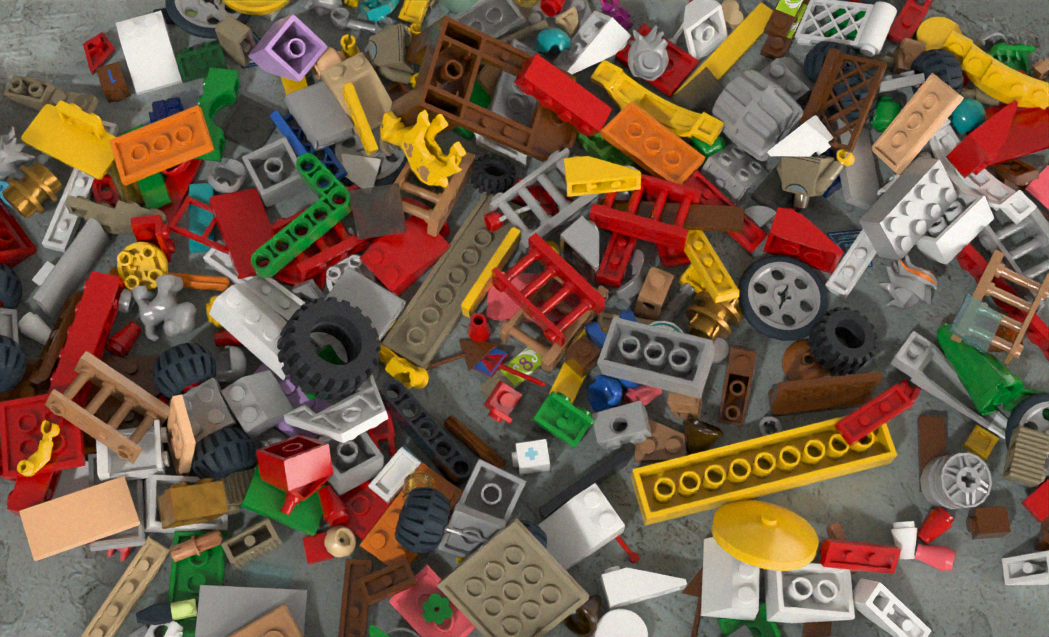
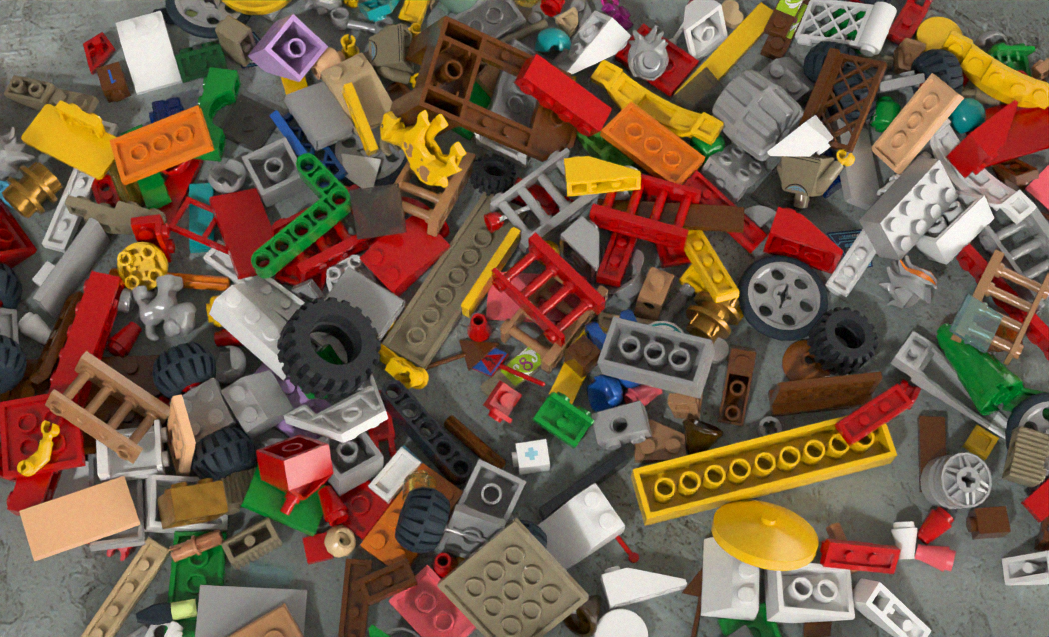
(435, 601): green plant -> none
(440, 570): none -> red cone

